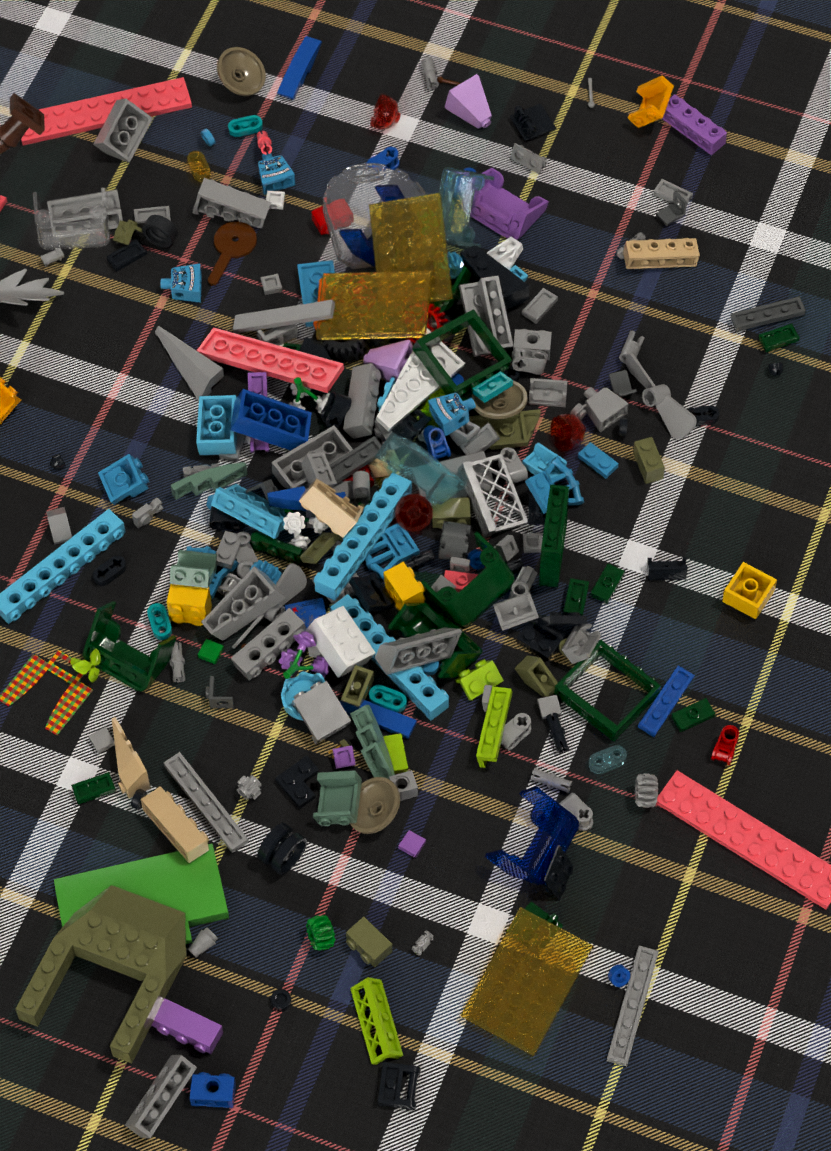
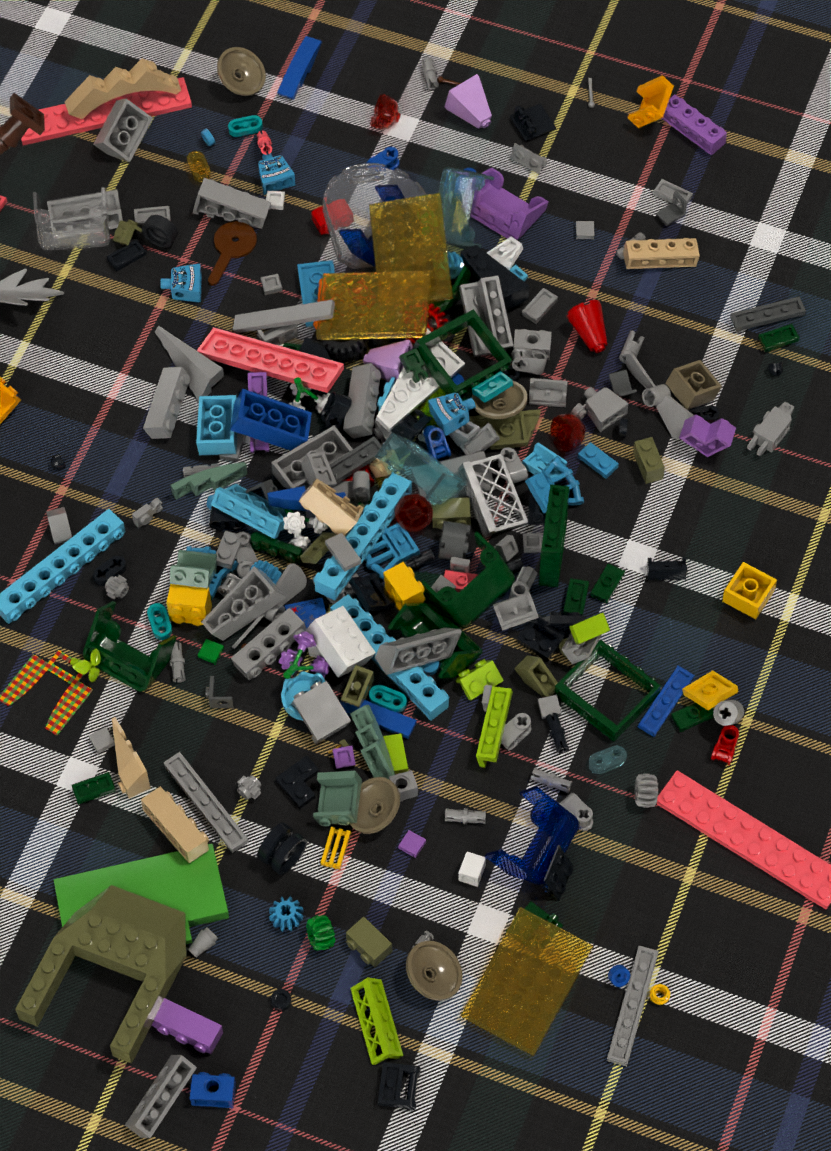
(52, 256): light grey pin -> none
(116, 587): none -> light grey gear
(117, 83): none -> tan arch
(124, 479): dark azure plate -> none
(136, 800): black tile -> none
(166, 402): none -> light grey brick
(286, 907): none -> dark azure gear
(339, 833): none -> yellow tile
(343, 552): none -> light grey tile
(412, 363): none -> dark green plate
(441, 967): none -> dark tan dish
(465, 816): none -> light grey pin
(472, 869): none -> white panel
(474, 557): blue tile -> none
(584, 229): none -> light grey tile
(589, 324): none -> red cone
(589, 628): none -> lime tile
(660, 988): none -> yellow plate
(693, 384): none -> dark tan brick
(707, 437): none -> medium lavender brick
(710, 690): none -> yellow plate
(734, 707): none -> light grey piece
(772, 429): none -> light grey hinge

